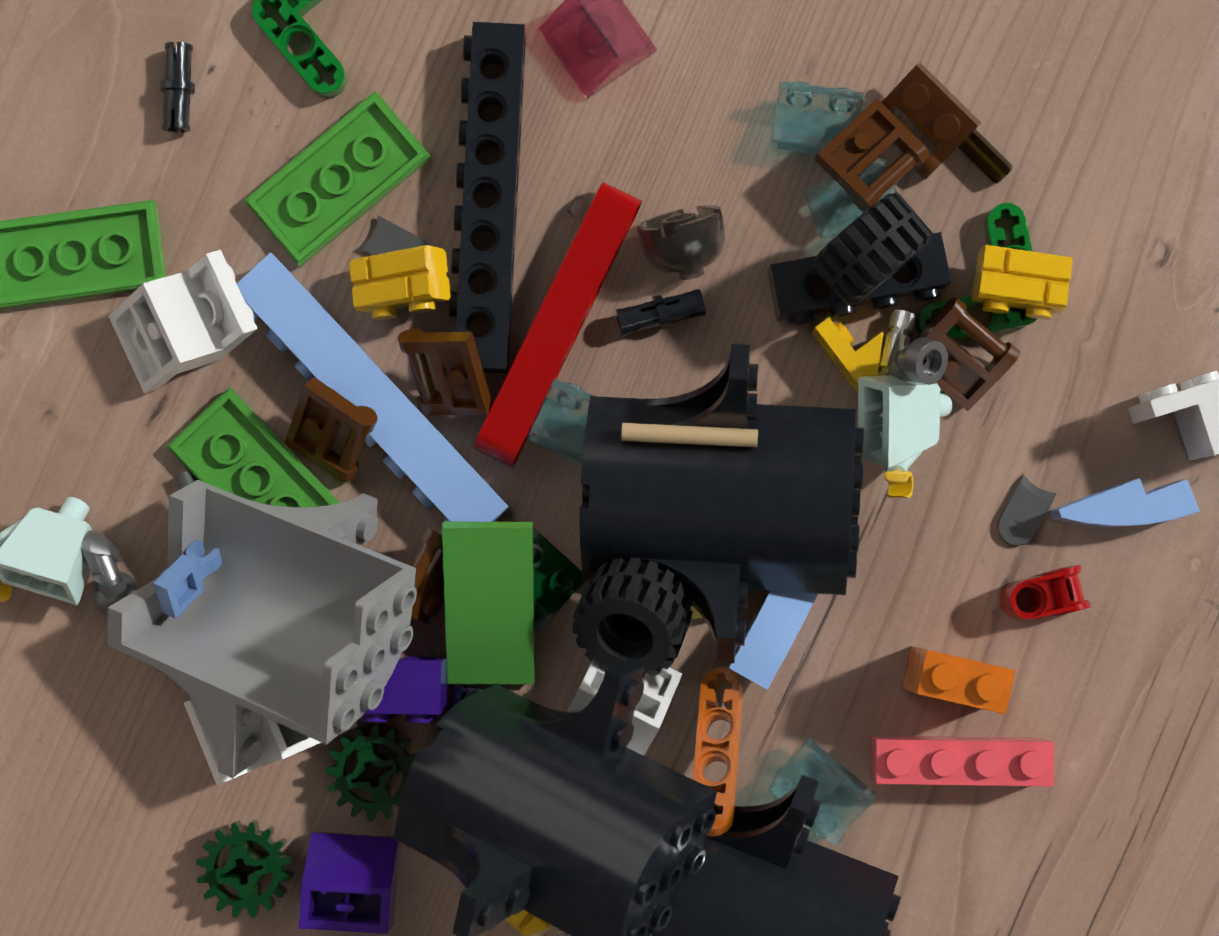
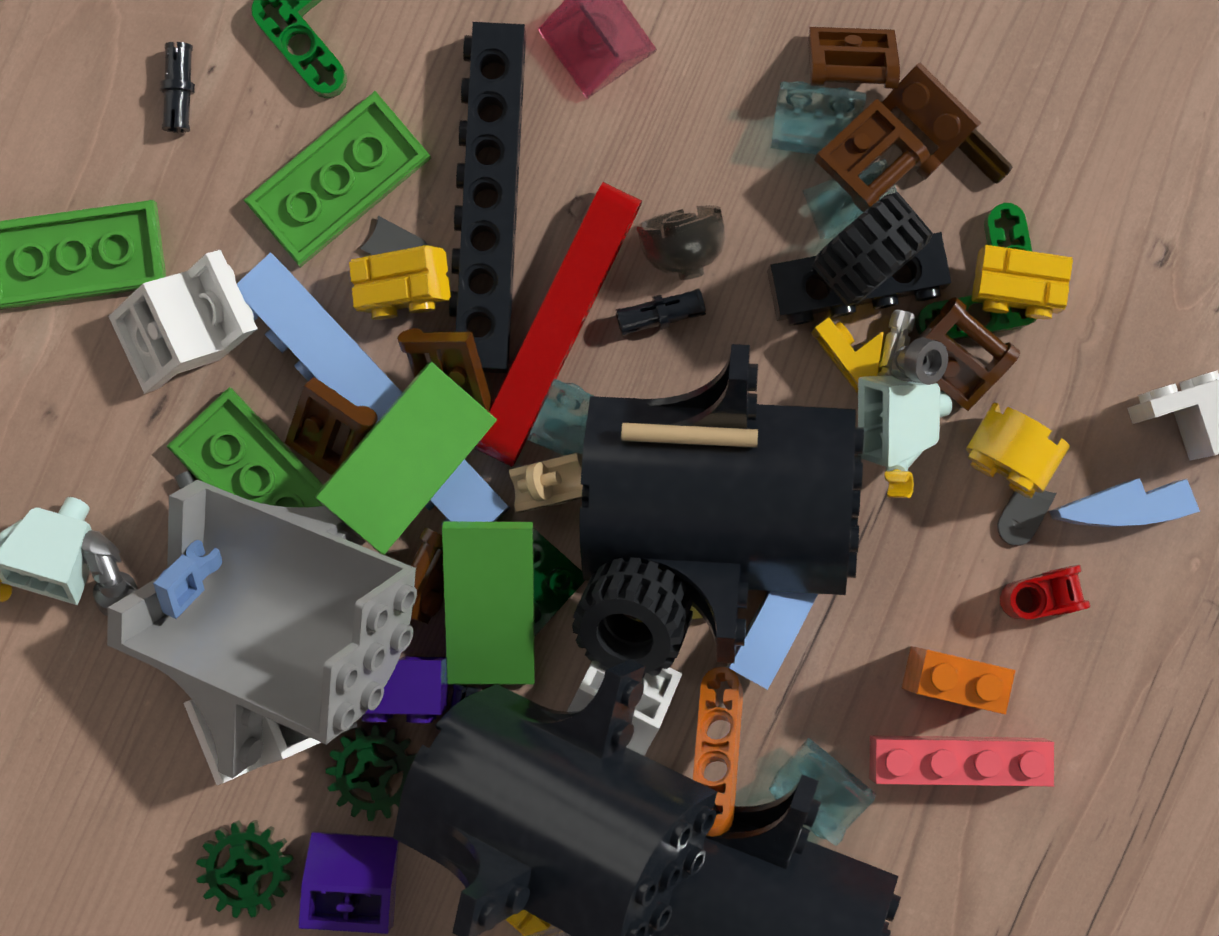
(405, 458): none -> bright green tile
(547, 483): none -> tan hips
(853, 56): none -> reddish brown plate
(1016, 449): none -> yellow brick

